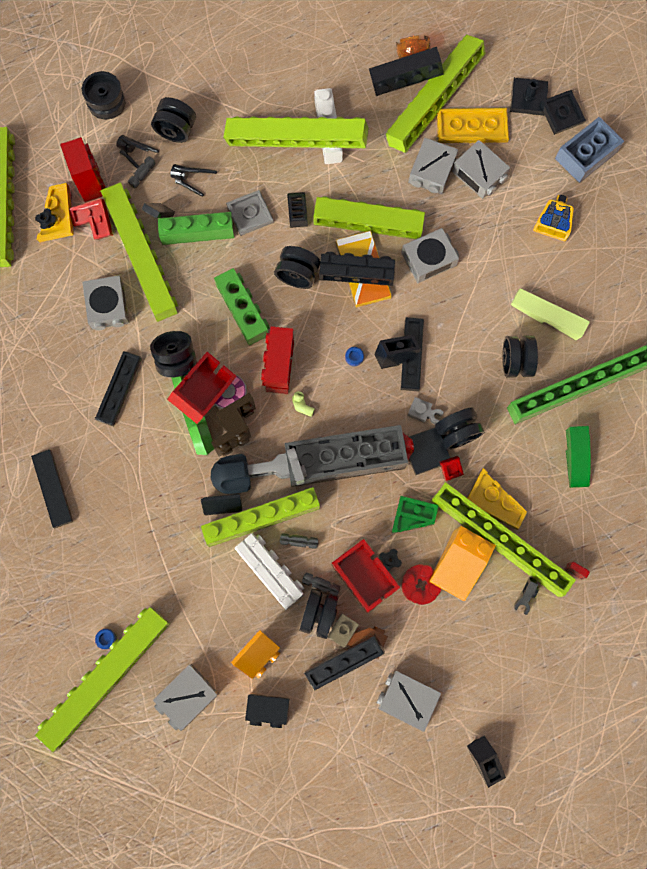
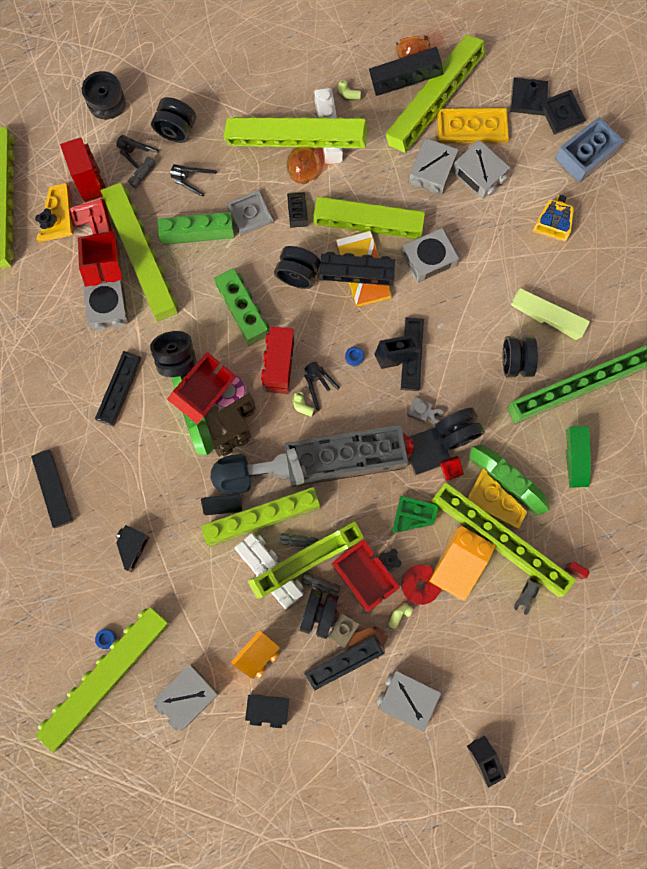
(99, 258): none -> red piece
(130, 546): none -> black slope
(158, 210): black tile -> none
(303, 164): none -> clear orange cylinder
(305, 559): none -> lime arch
(315, 373): none -> black plant
(345, 91): none -> yellowish green arm
(398, 613): none -> yellowish green arm
(510, 479): none -> bright green brick

